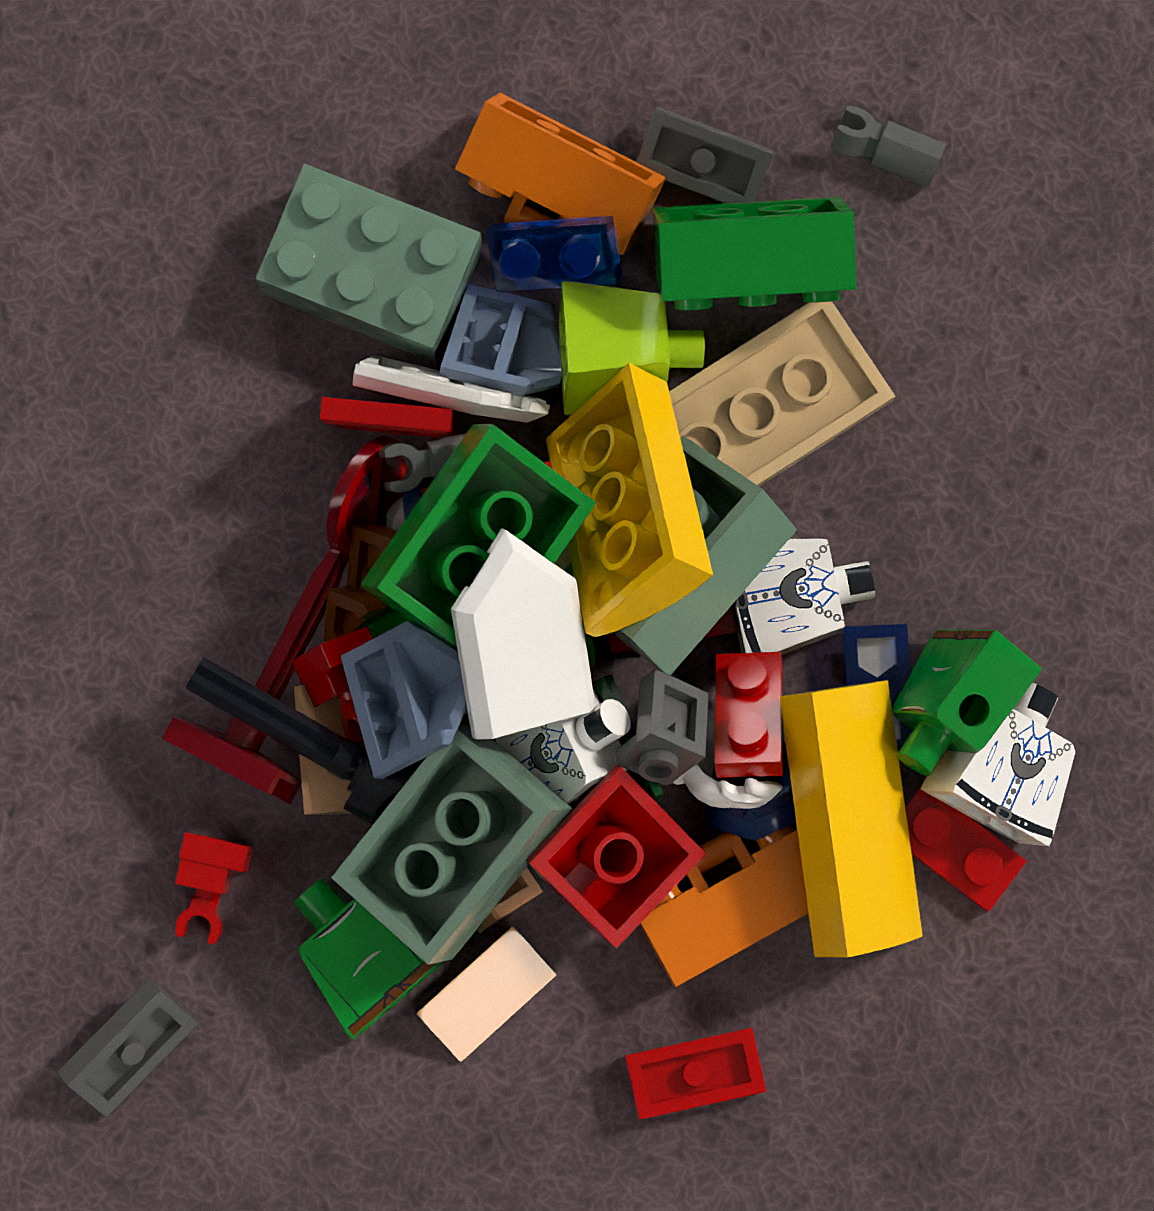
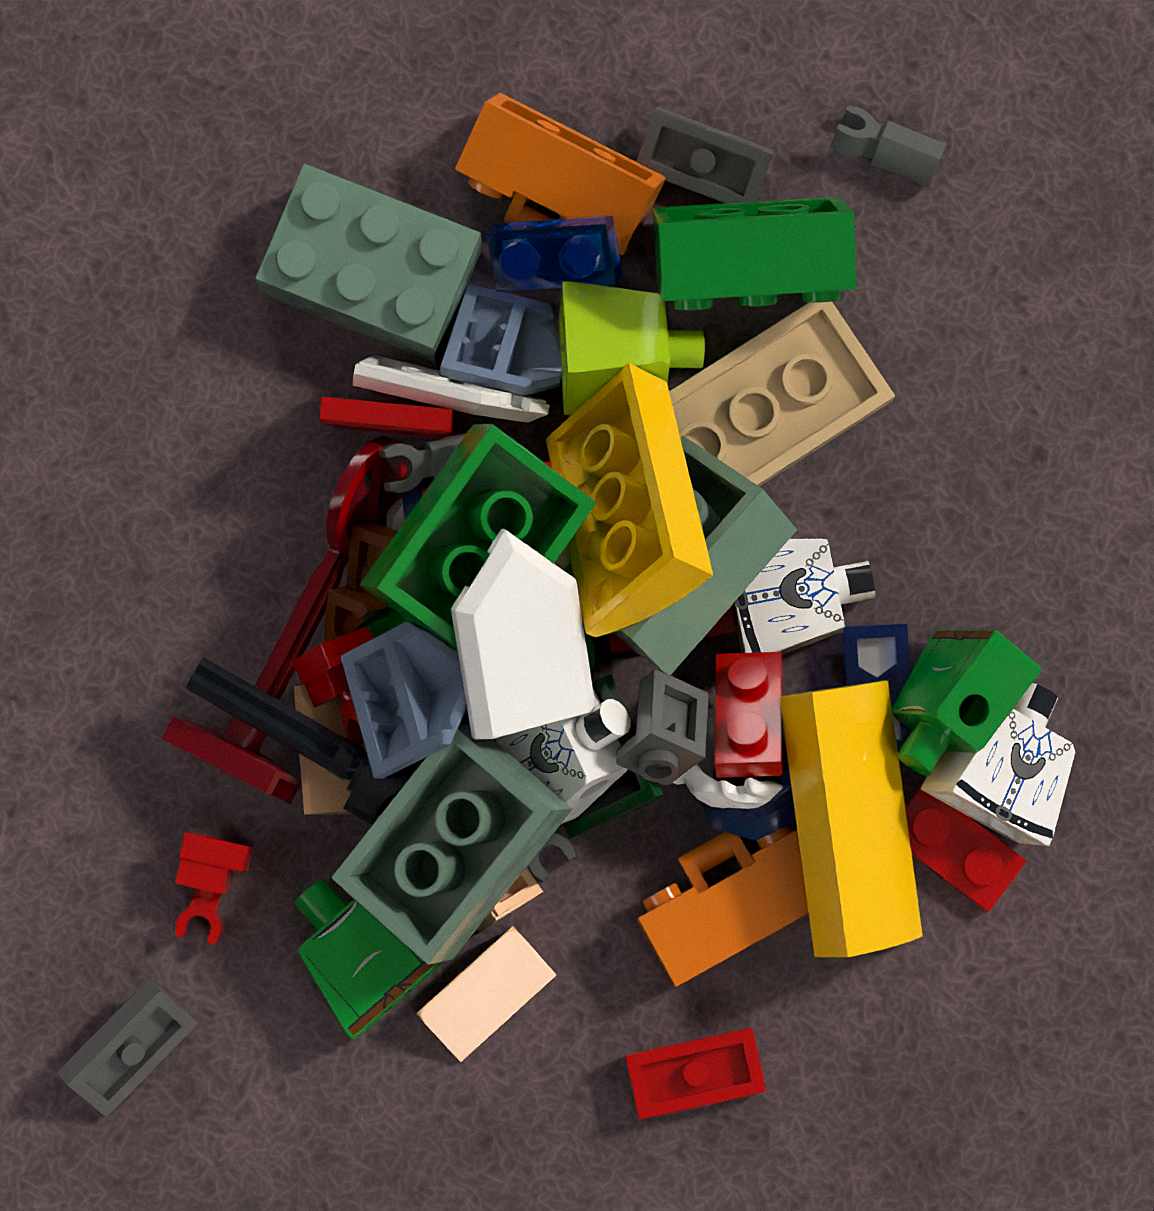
(615, 857): red slope -> none

